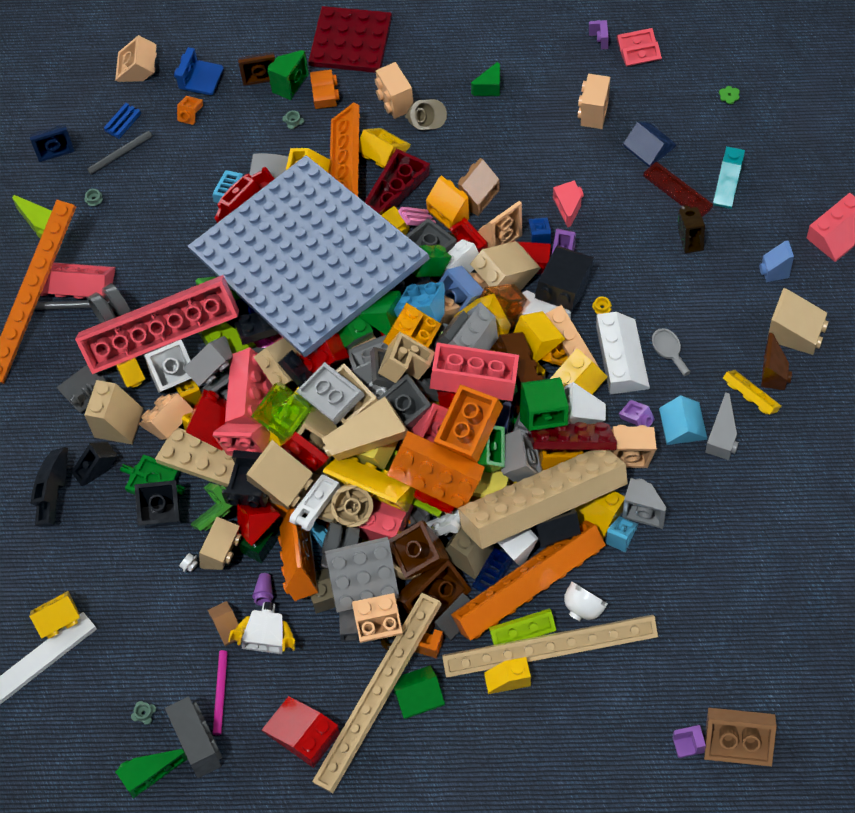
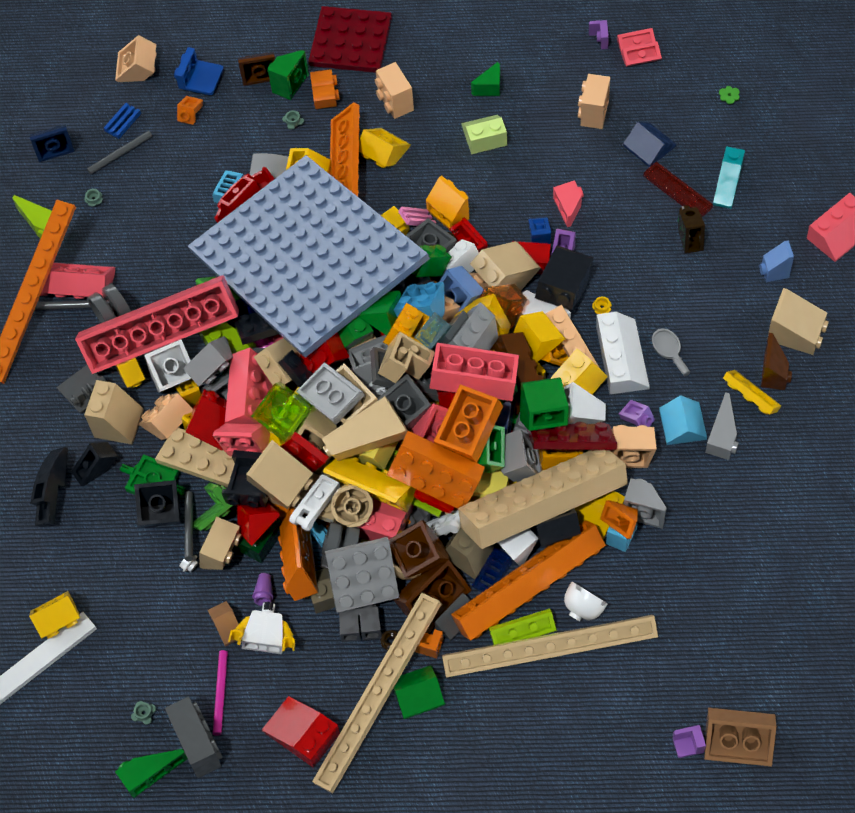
(188, 526): none -> dark grey bar
(377, 618): light nougat slope -> none
(397, 181): dark red wedge -> none
(427, 114): dark tan piece -> none
(432, 330): none -> clear light blue slope
(480, 186): slope -> none
(485, 134): none -> yellowish green slope
(504, 227): light nougat slope -> none
(508, 676): yellow slope -> none
(620, 517): none -> orange slope

